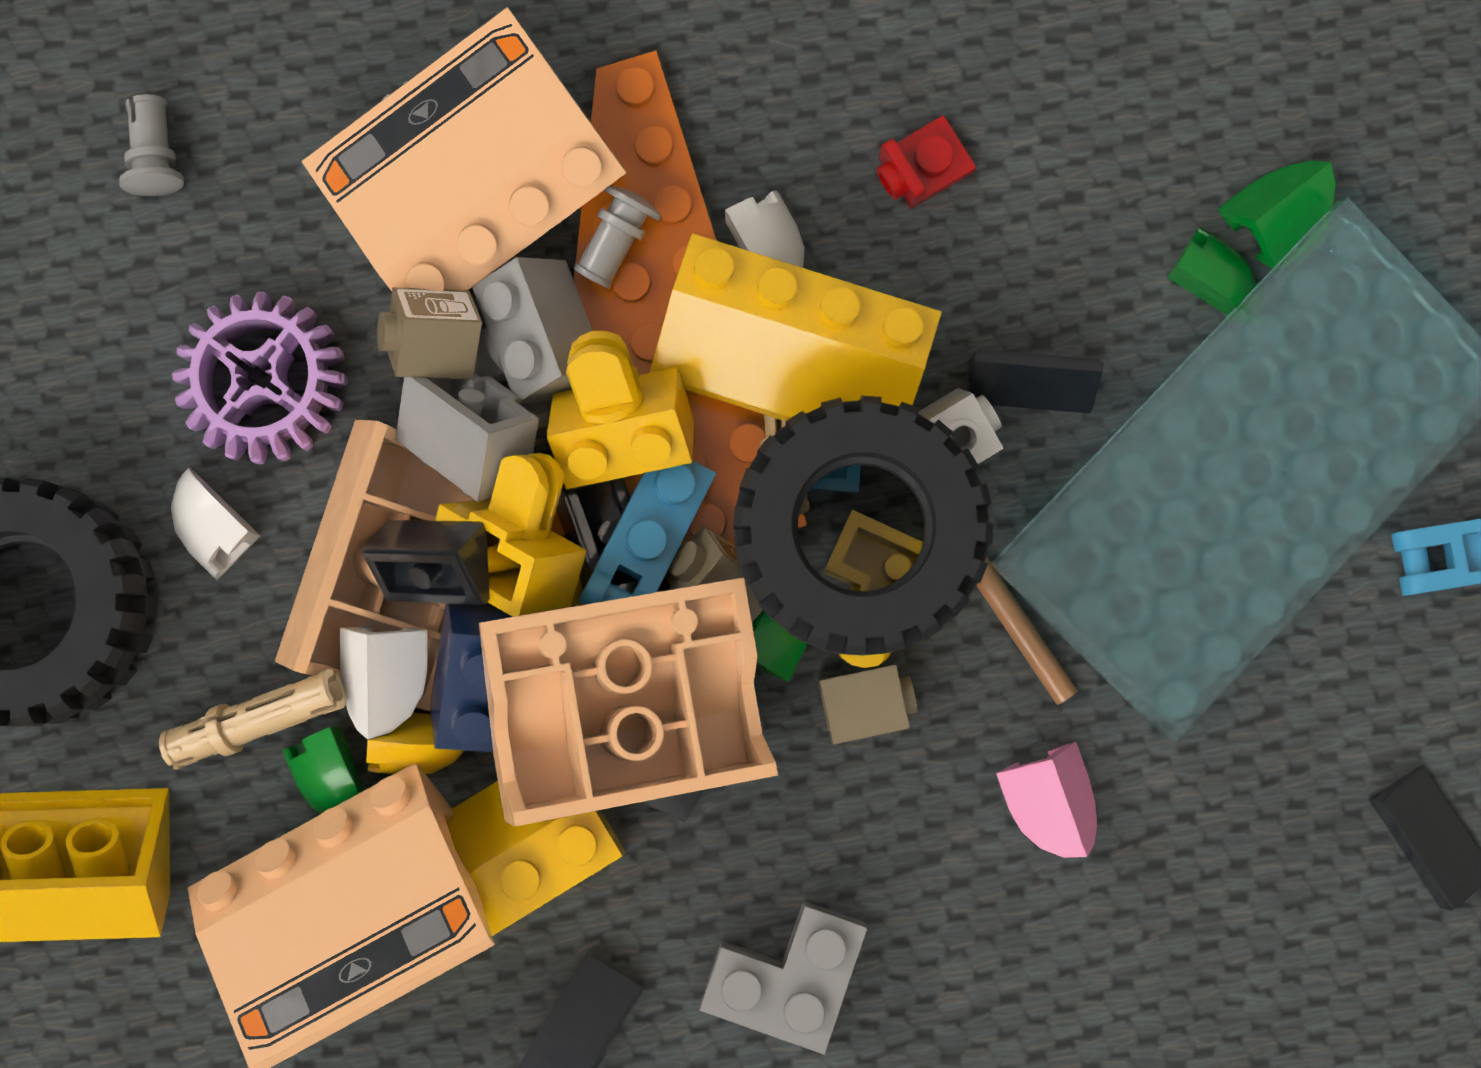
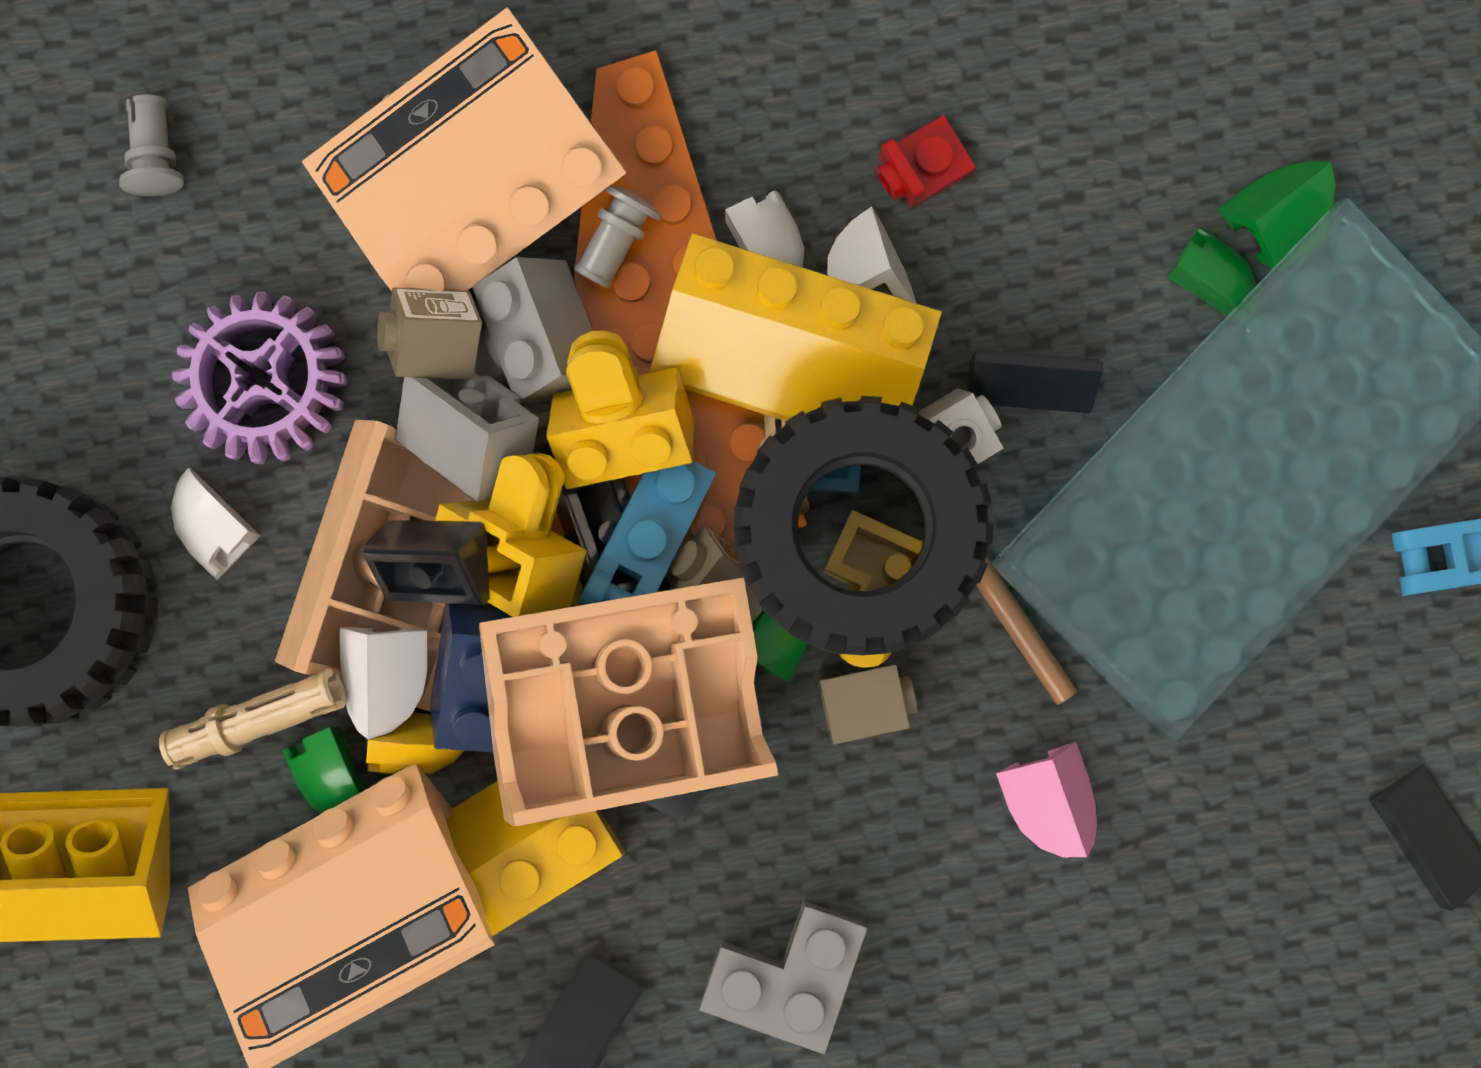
(868, 259): none -> white brick

